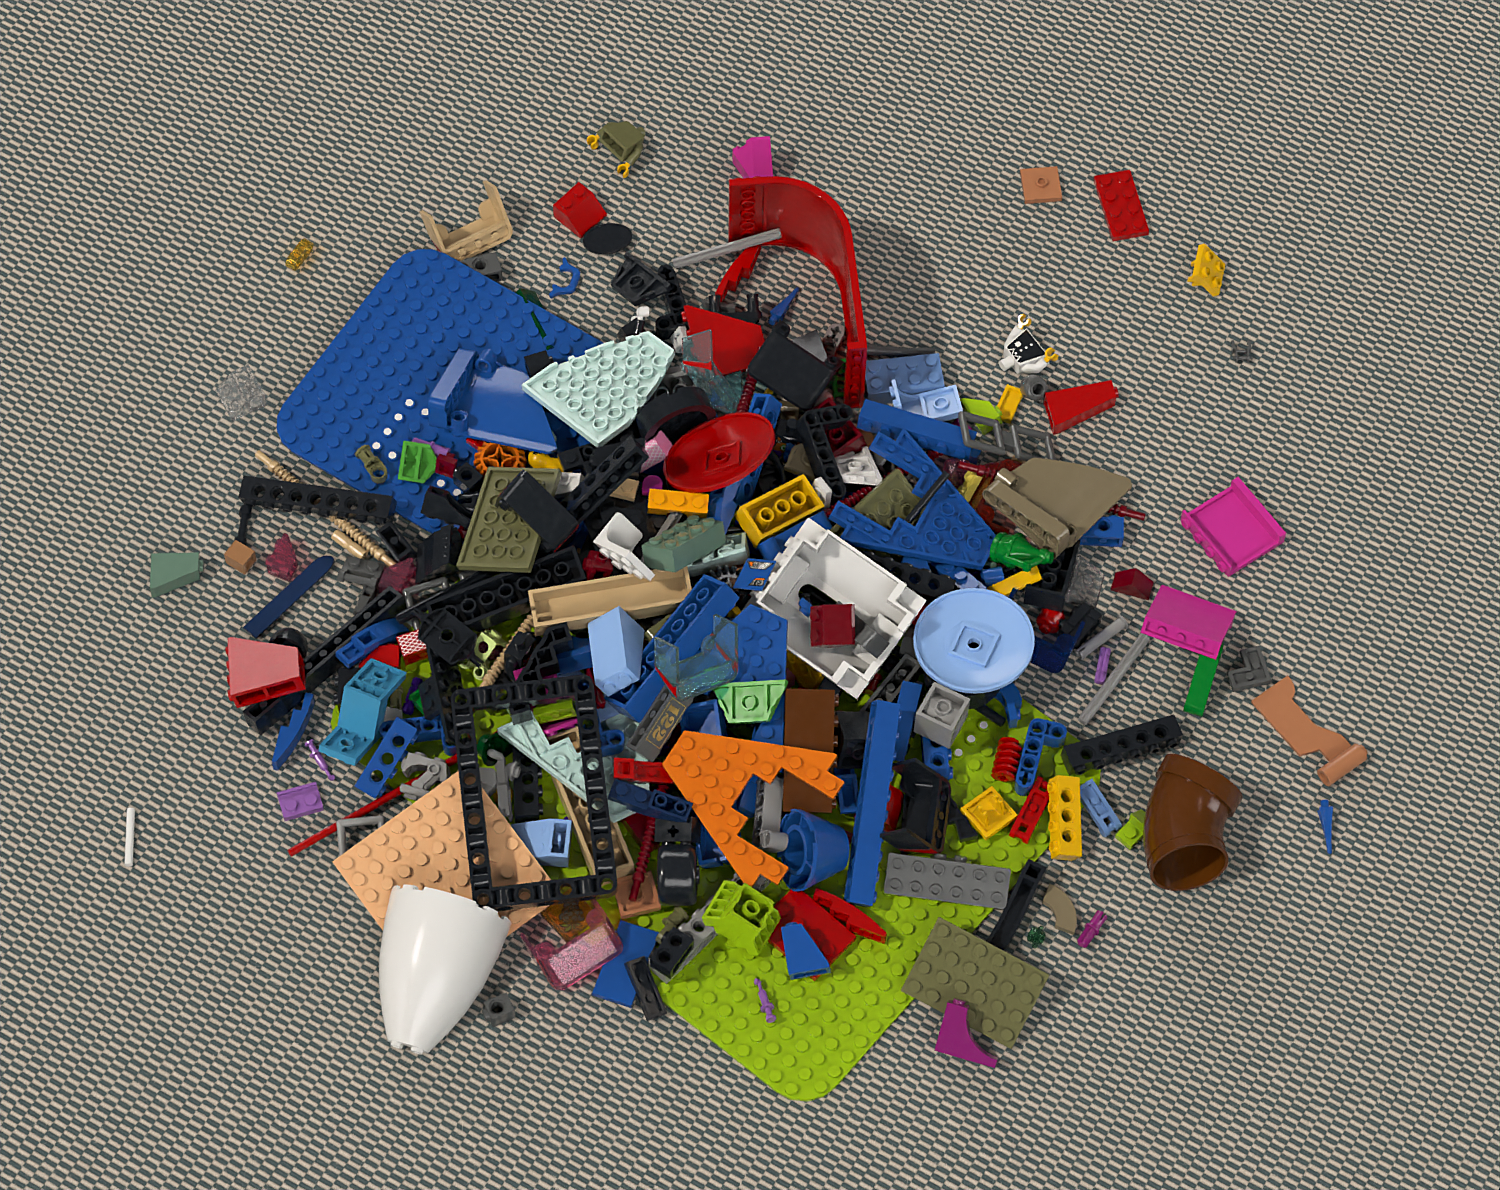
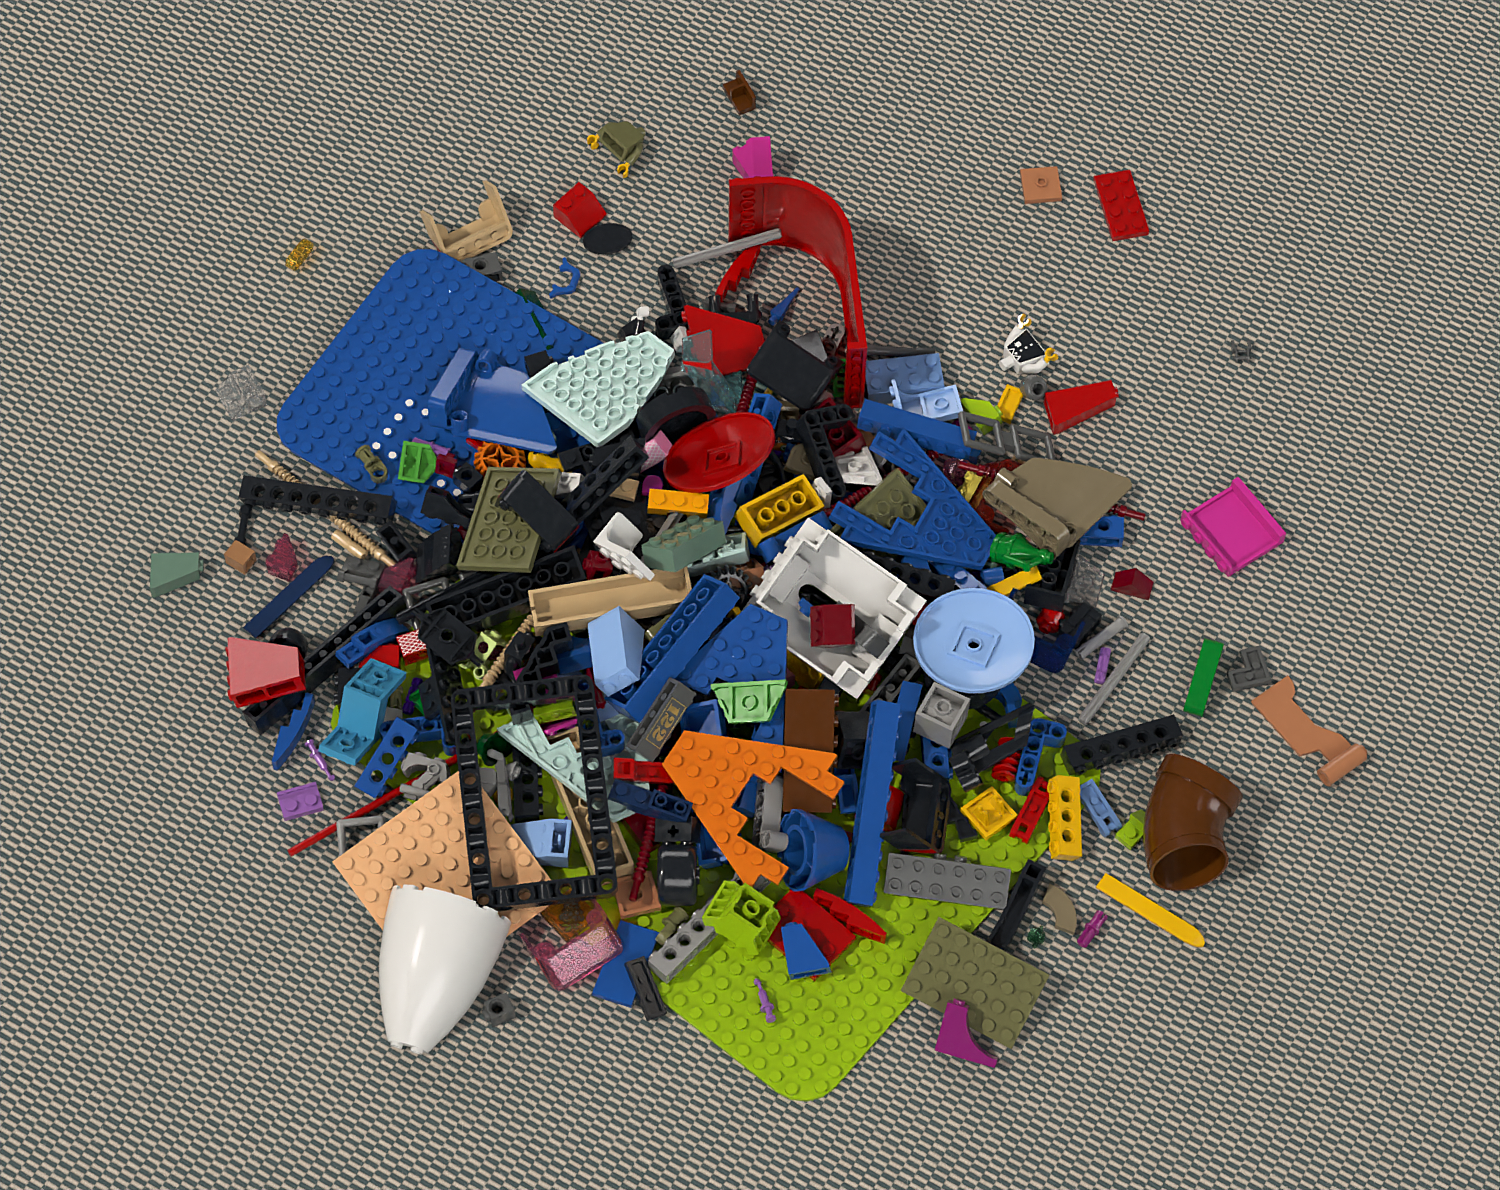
(129, 844): white bar -> none
(638, 282): black wing -> none
(675, 954): black brick -> none
(704, 671): clear light blue windscreen -> none
(740, 94): none -> reddish brown panel
(754, 574): blue sticker -> none
(927, 497): black bar -> none
(973, 755): none -> black panel
(1150, 911): none -> yellow piece
(1188, 621): dark pink panel -> none
(1207, 270): yellow plate -> none
(1325, 814): blue piece -> none

